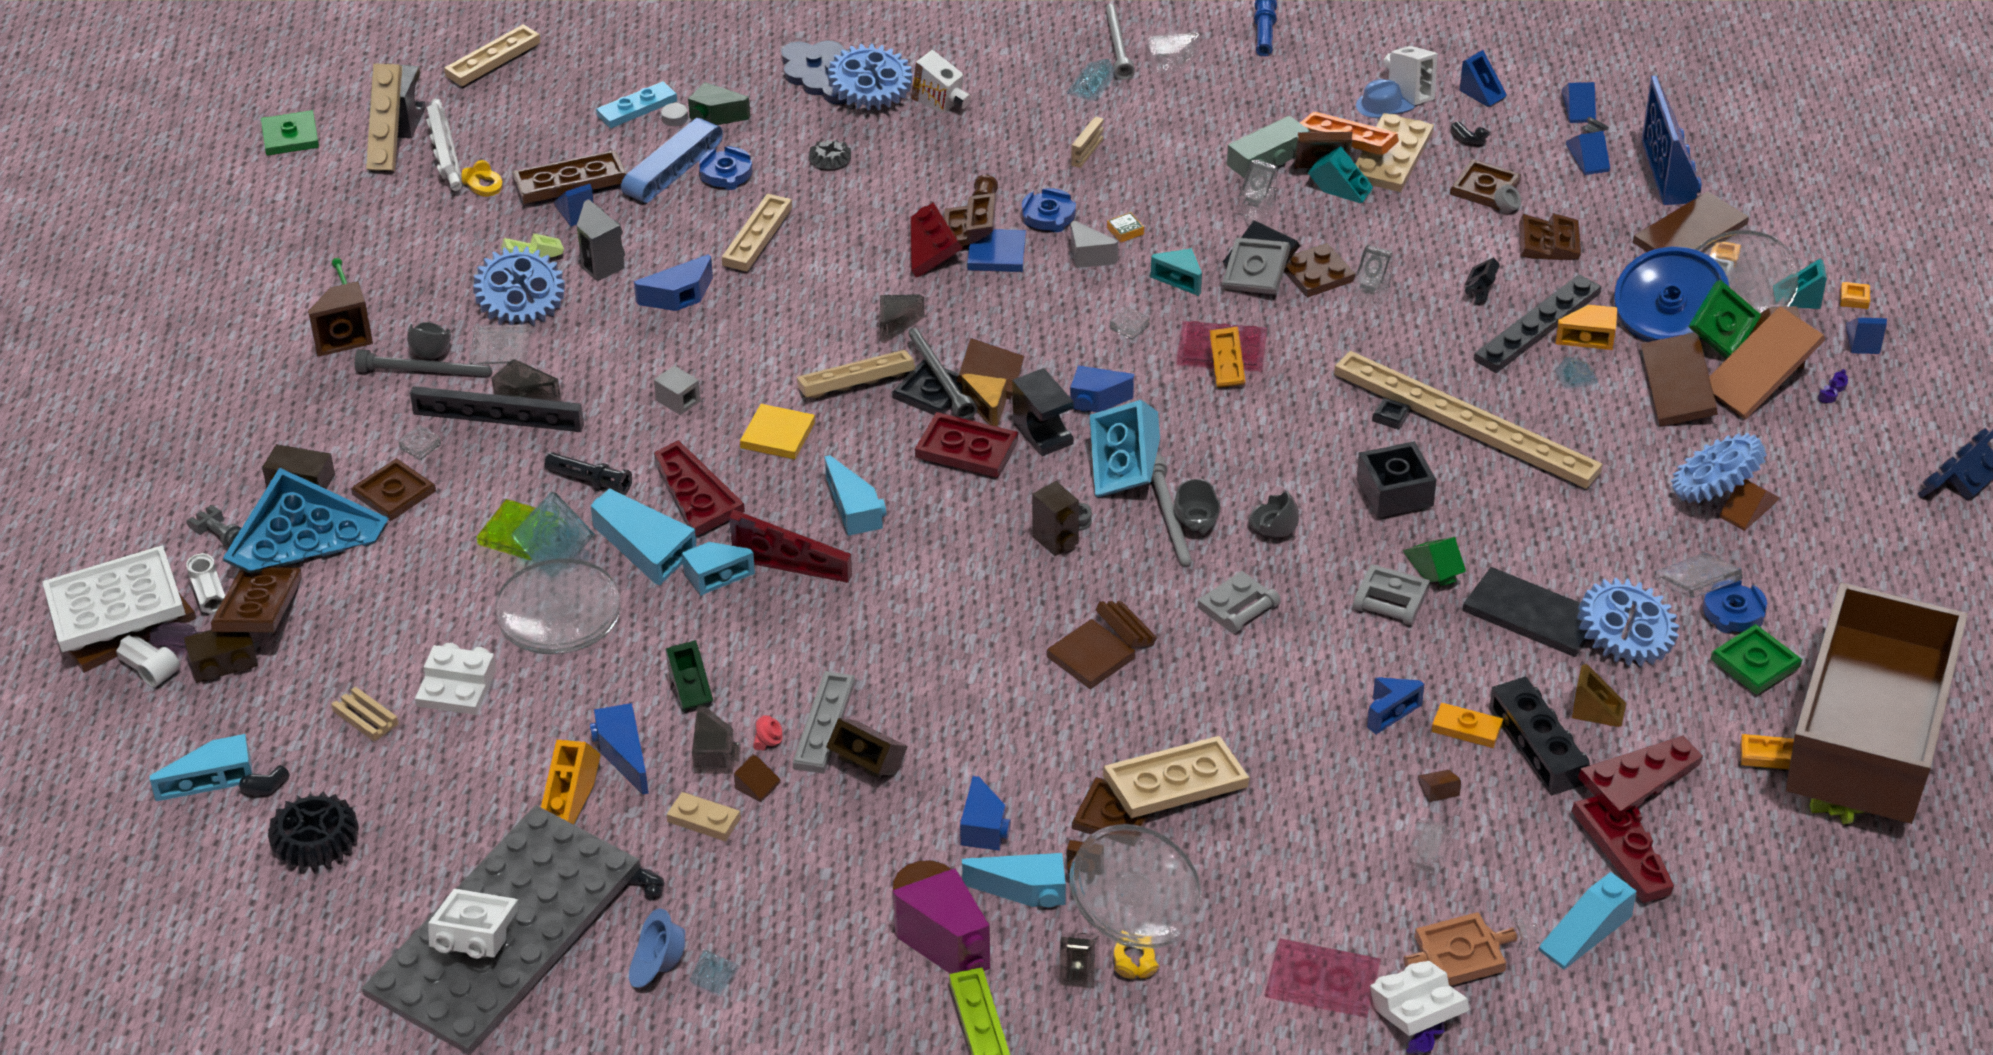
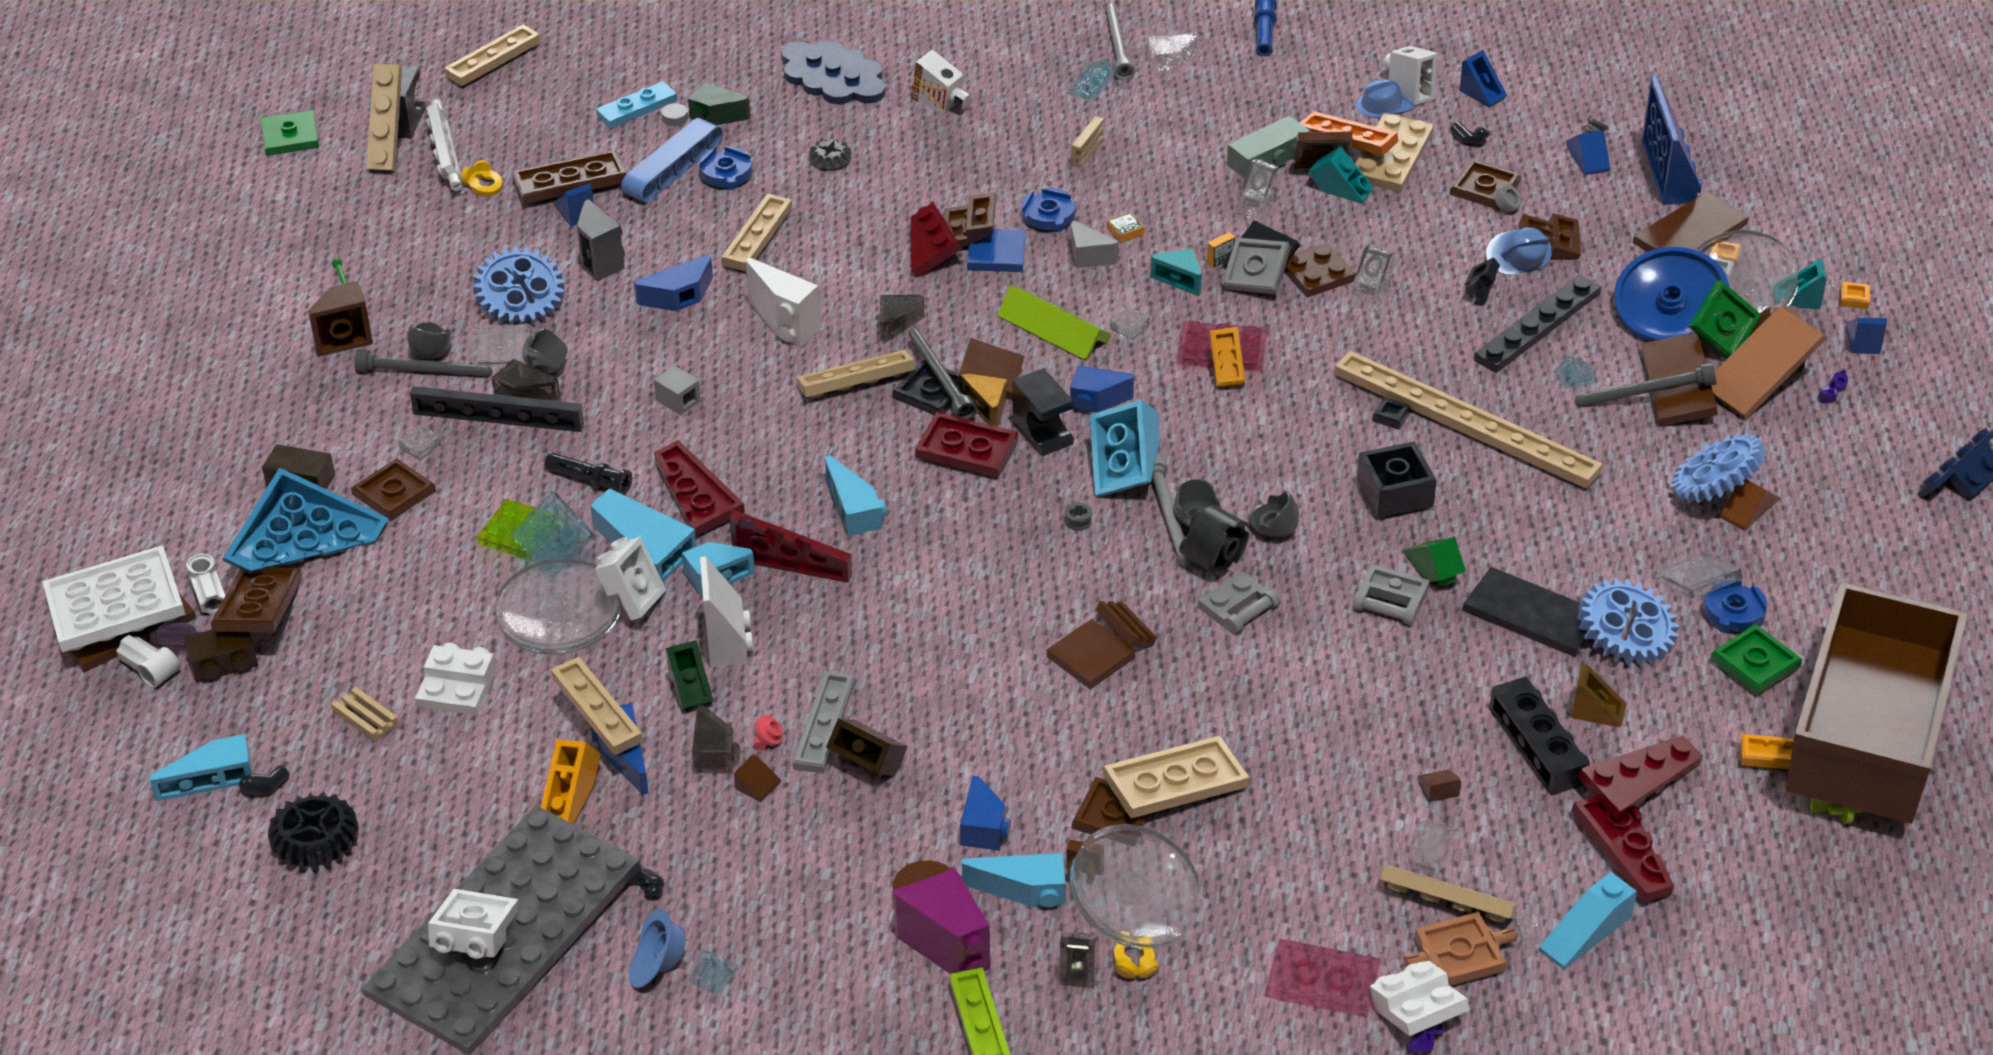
(212, 521): dark grey hinge -> none
(544, 351): none -> dark grey hair
(546, 245): yellowish green slope -> none
(597, 705): none -> tan plate
(631, 575): none -> white plate
(703, 816): tan plate -> none
(724, 619): none -> white slope
(777, 431): yellow tile -> none
(784, 302): none -> white slope
(870, 76): light blue gear -> none
(984, 185): reddish brown bush -> none
(1051, 322): none -> lime panel
(1055, 518): dark brown brick -> none
(1215, 539): none -> pearl dark grey brick
(1219, 249): none -> tile
(1393, 701): blue slope -> none
(1462, 898): none -> tan plate
(1467, 725): light orange plate -> none
(1520, 250): none -> medium blue piece
(1579, 101): blue slope -> none
(1588, 327): light orange slope -> none
(1703, 375): none -> dark grey piece

